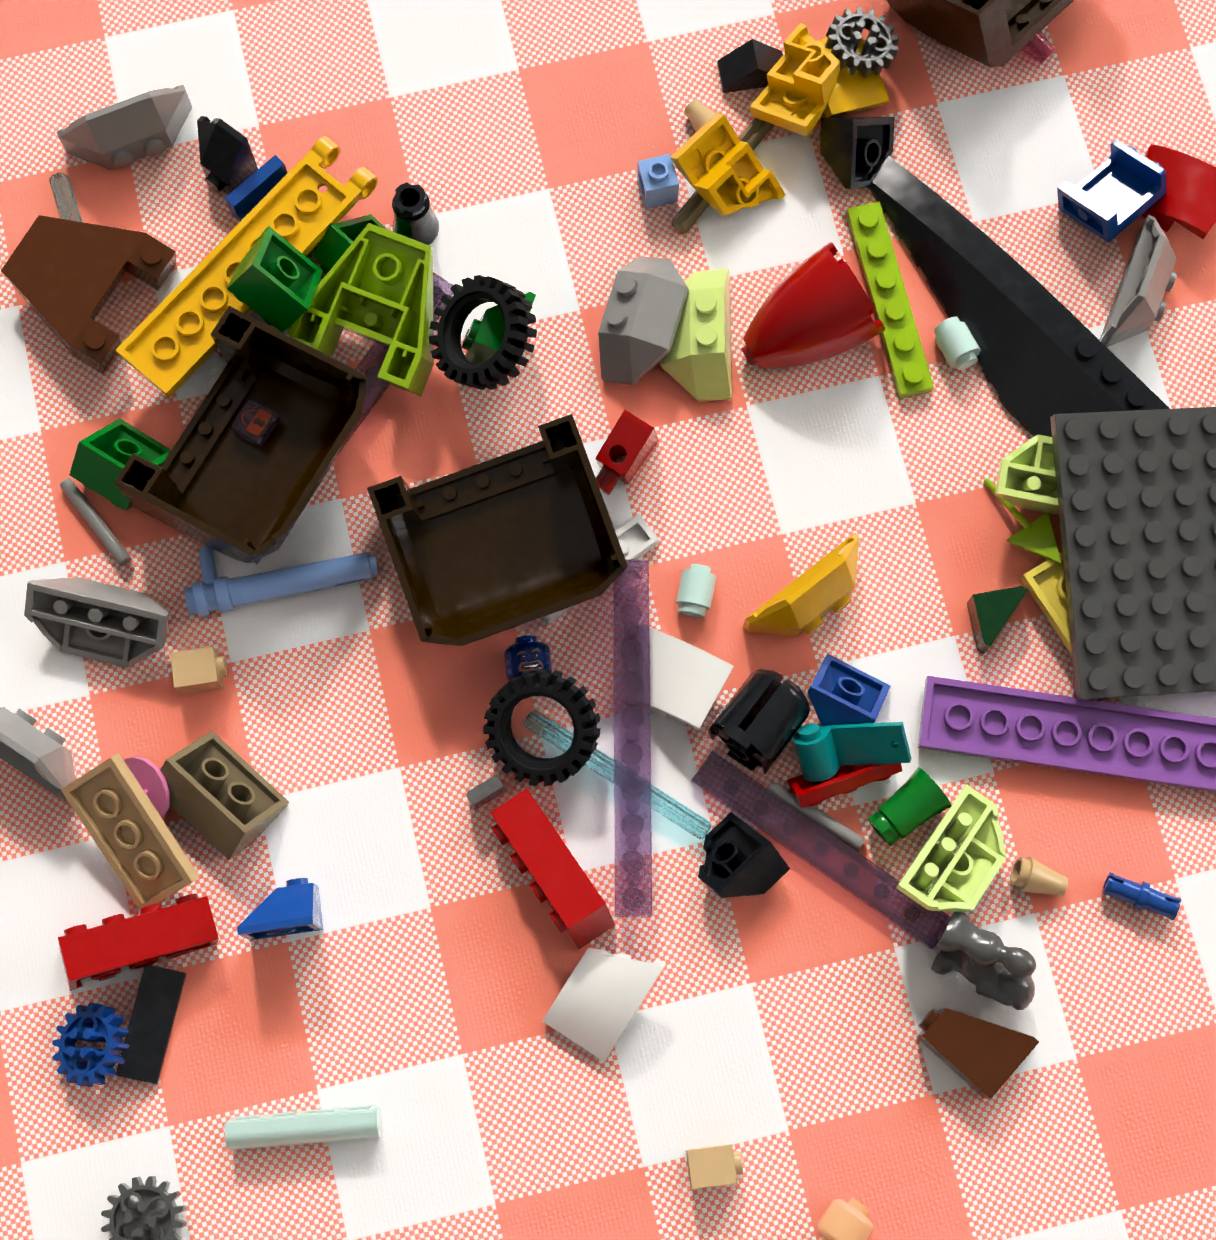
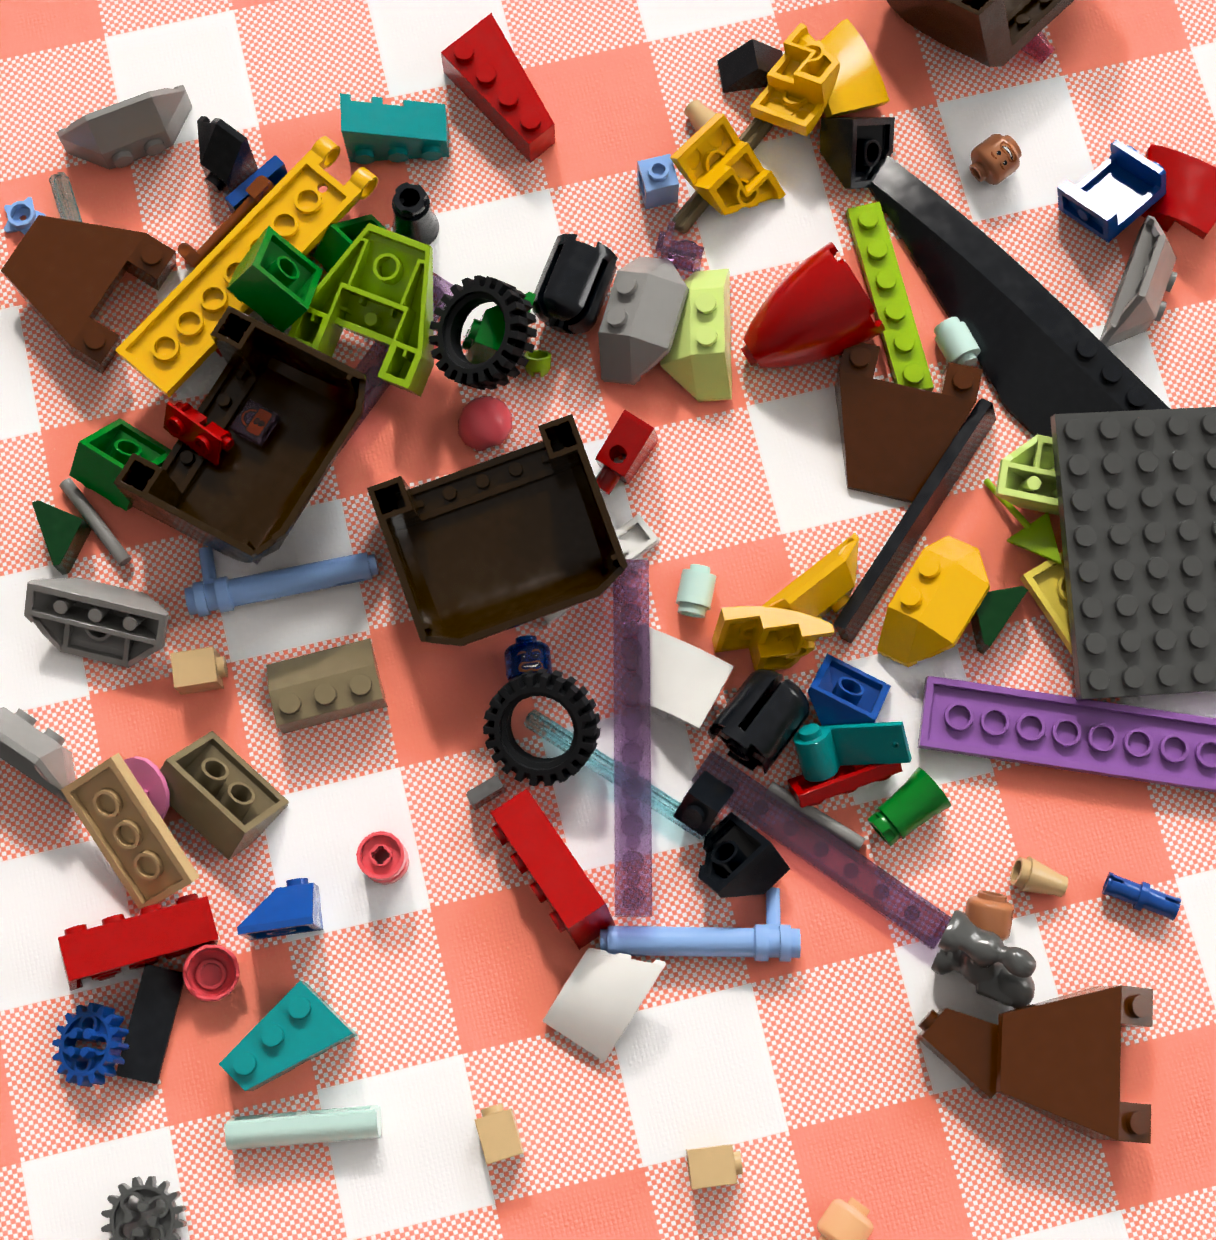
(16, 211): none -> light blue plate
(62, 534): none -> dark green slope
(187, 425): none -> red hinge
(211, 972): none -> coral hair
(258, 190): none -> dark orange hinge
(288, 1036): none -> teal wedge
(325, 686): none -> dark tan slope
(382, 857): none -> coral wheel
(393, 131): none -> teal wedge
(484, 423): none -> coral hair
(496, 83): none -> red wedge
(498, 1134): none -> tan brick
(538, 362): none -> lime hinge
(574, 284): none -> black cylinder
(684, 253): none -> clear purple bracket
(703, 803): none -> black brick
(759, 942): none -> light blue cylinder
(772, 634): none -> yellow slope
(878, 48): dark grey gear -> none
(893, 430): none -> reddish brown wedge
(915, 521): none -> black tile
(934, 602): none -> yellow wedge
(957, 857): yellowish green wedge -> none
(991, 912): none -> nougat head
(995, 159): none -> nougat head
(1066, 1060): none -> reddish brown wedge

